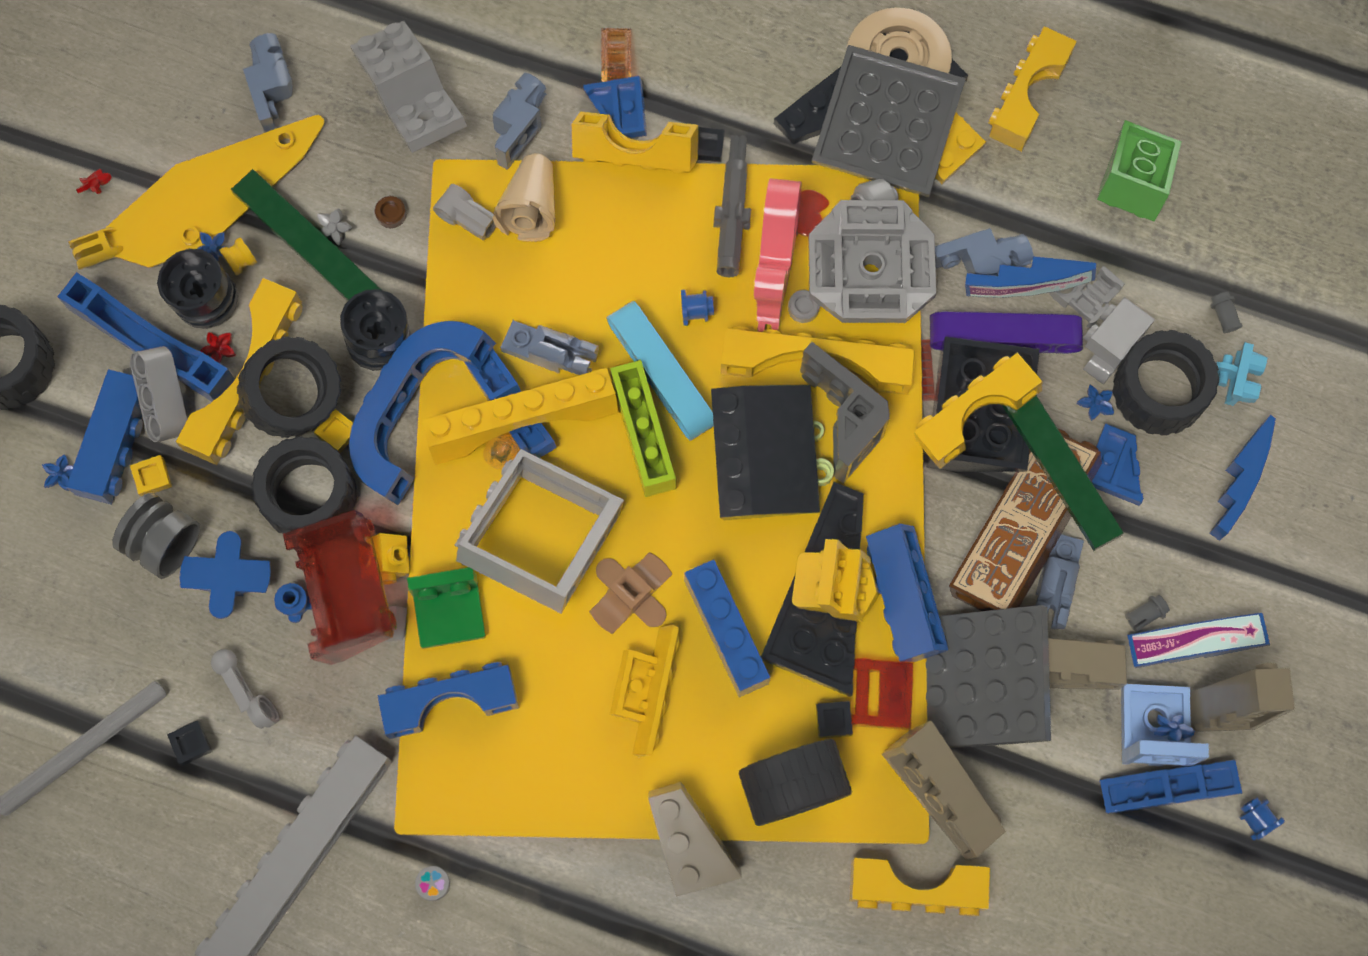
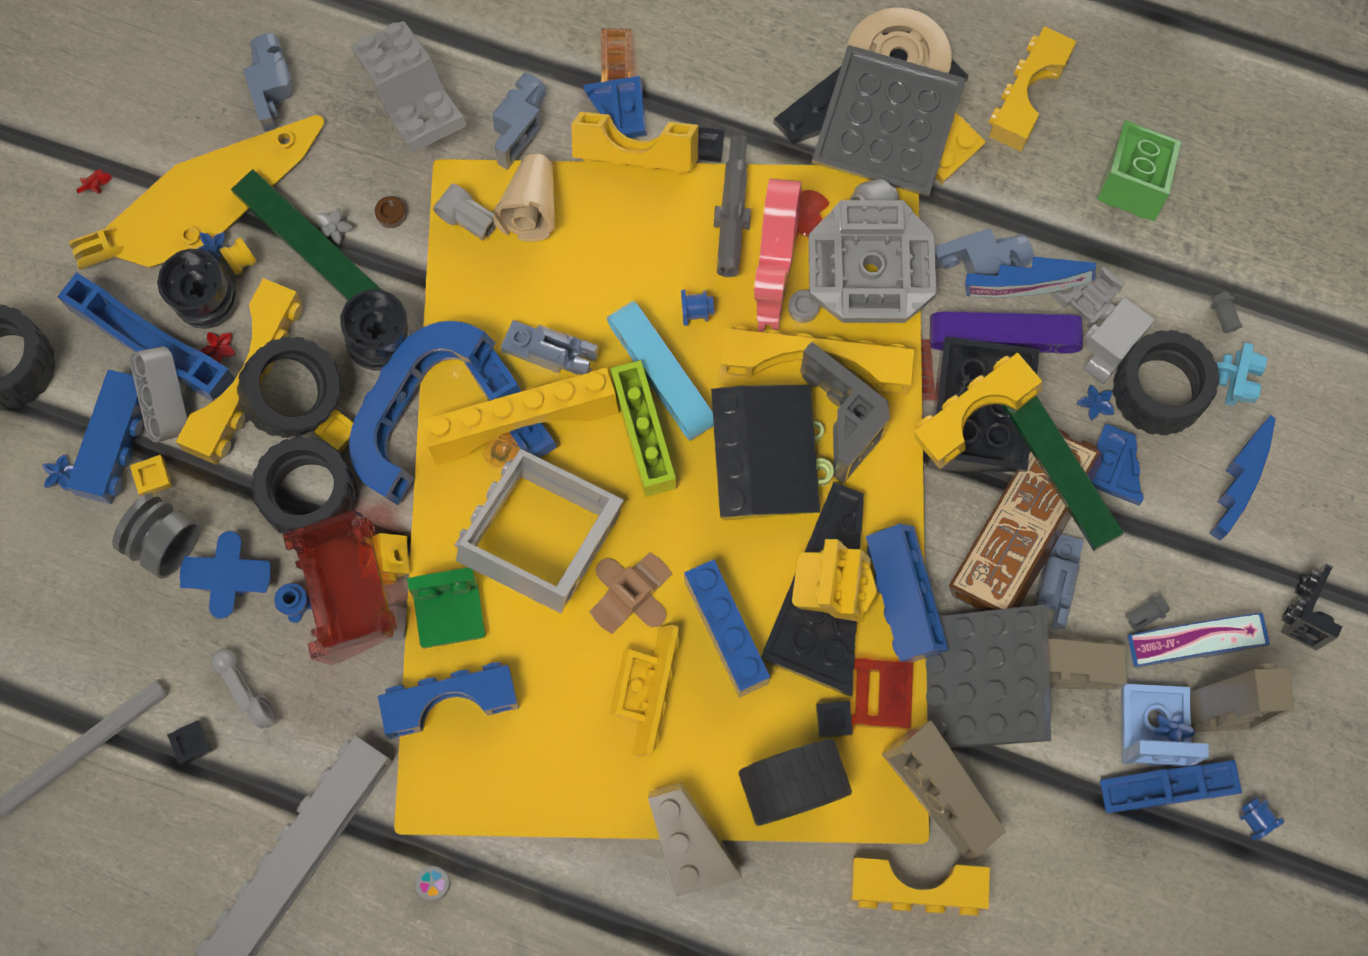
(1302, 623): none -> black bracket

